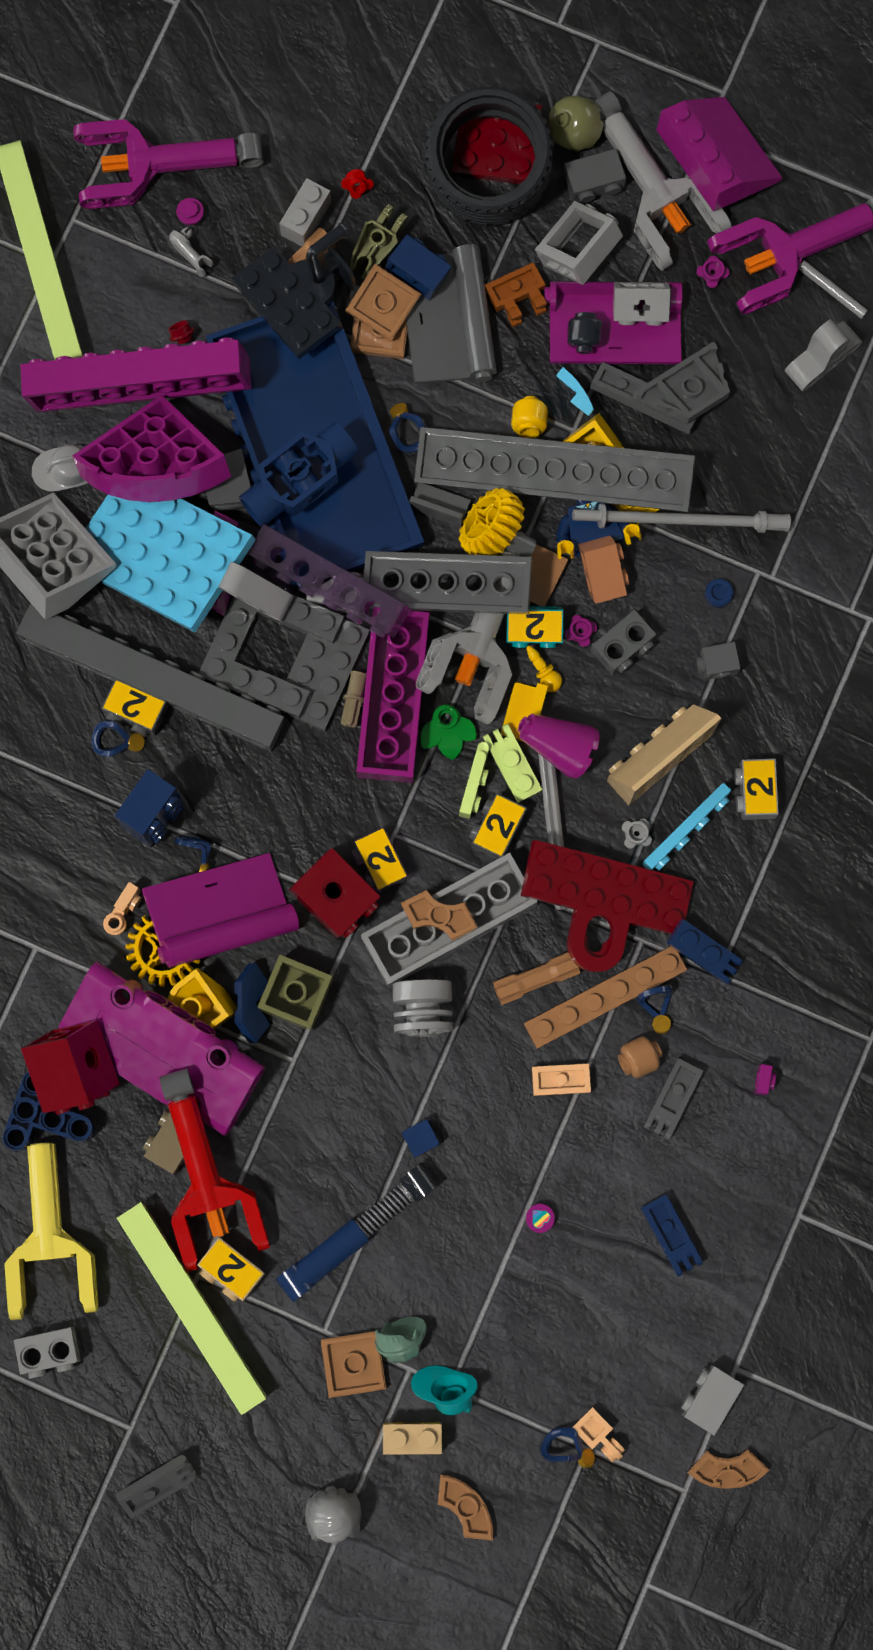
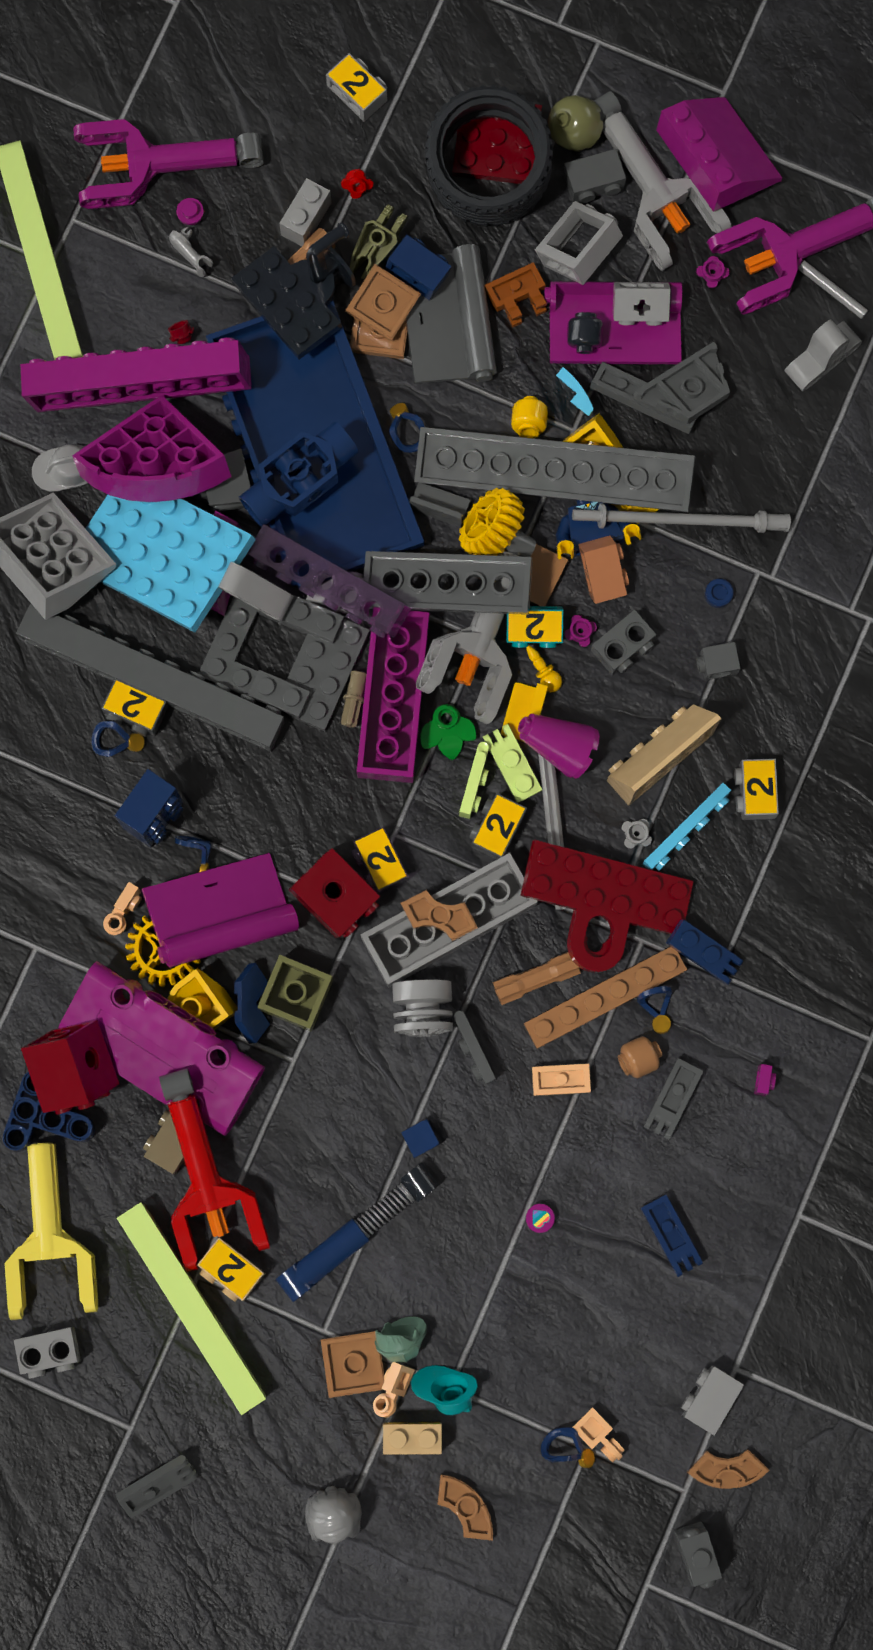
(357, 87): none -> brick
(396, 1384): none -> light nougat plate
(471, 1046): none -> dark grey hinge
(698, 1555): none -> dark grey torso

